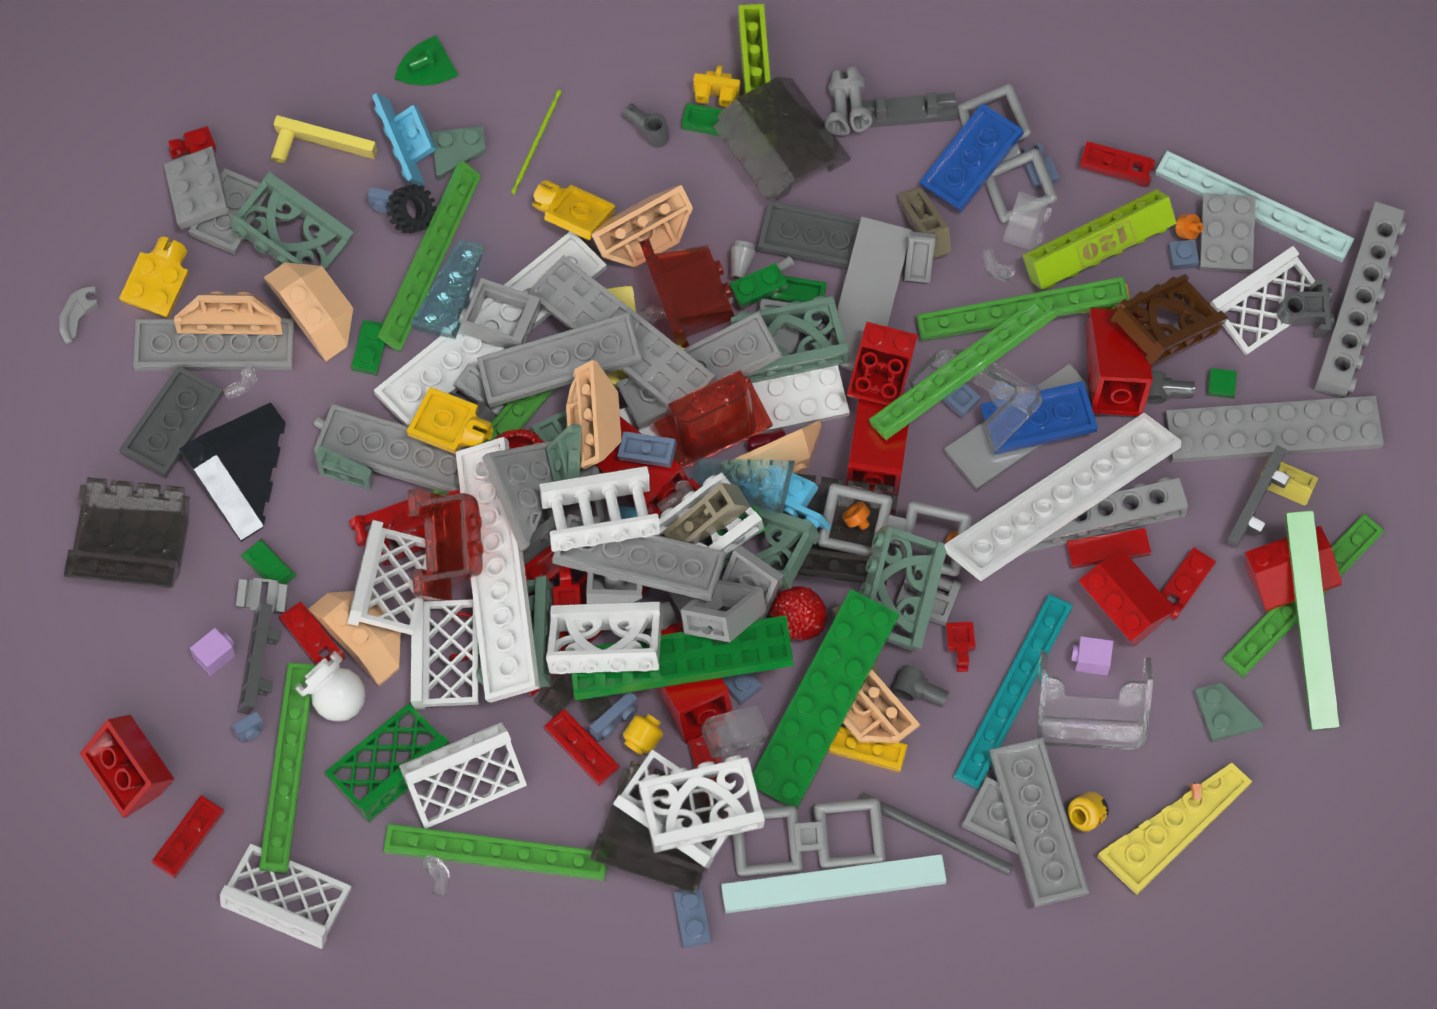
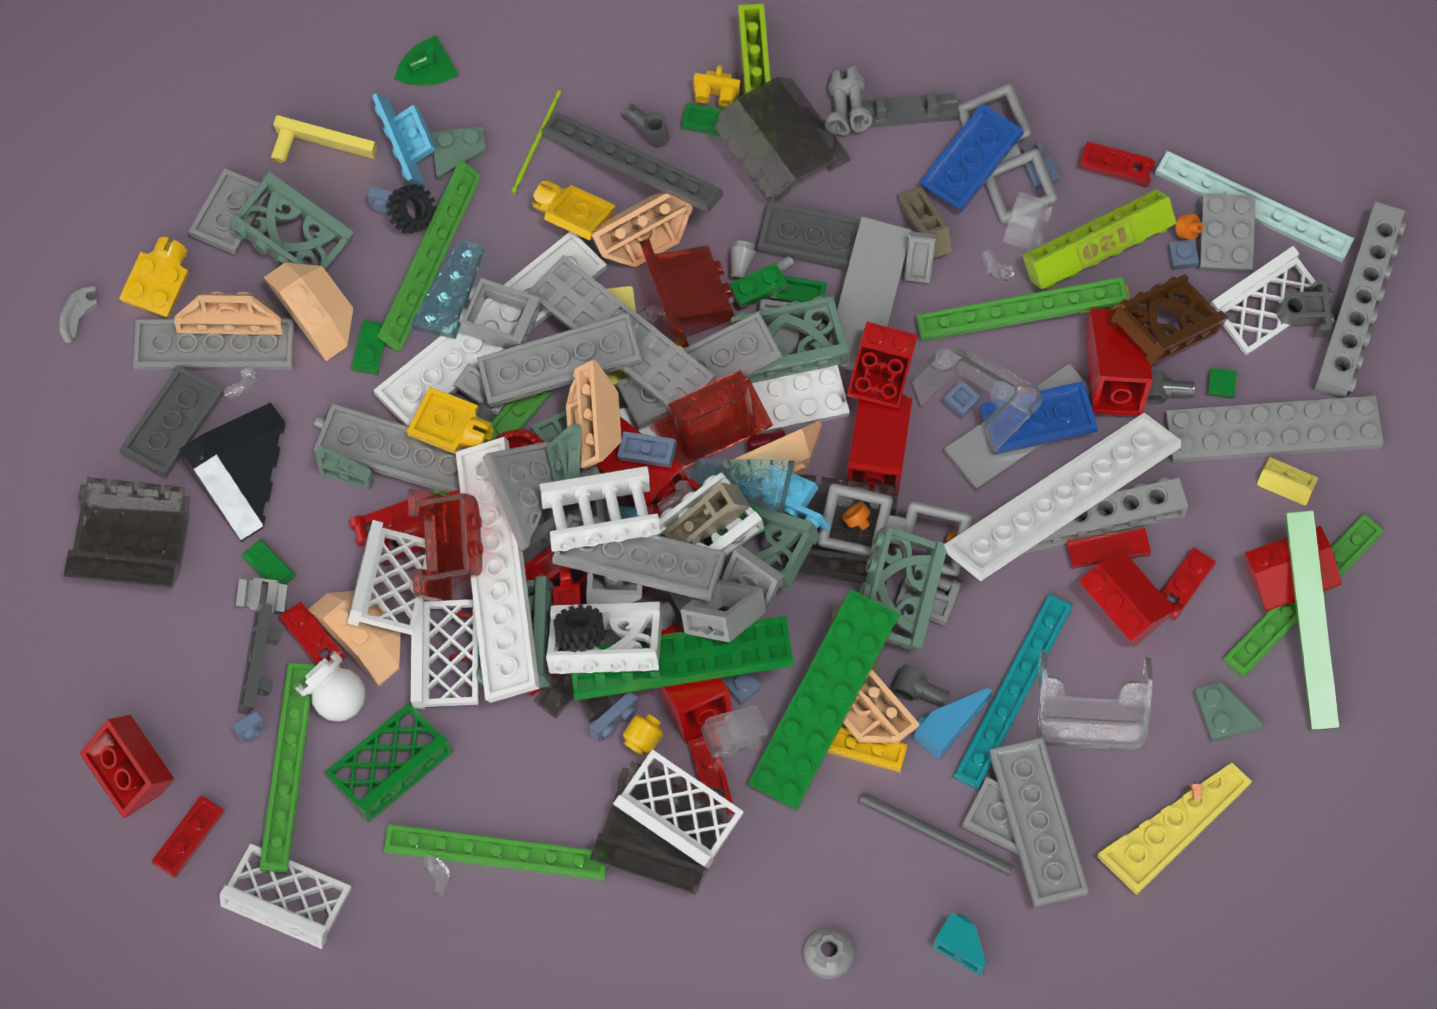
(193, 142): red plate -> none
(196, 188): light grey plate -> none
(213, 651): lavender brick -> none
(460, 753): white fence -> none
(579, 628): none -> black tyre
(581, 747): red tile -> none
(632, 162): none -> dark grey tile
(679, 836): white fence -> none
(692, 918): sand blue plate -> none
(803, 610): red hair -> none
(813, 837): light grey bar -> none
(824, 966): none -> light grey piece
(833, 883): light aqua tile -> none
(947, 723): none -> dark azure slope
(960, 639): red plate -> none
(961, 943): none -> teal slope
(962, 368): bright green tile -> none
(1088, 811): yellow head -> none
(1092, 655): lavender brick -> none
(1270, 475): dark grey hinge -> none

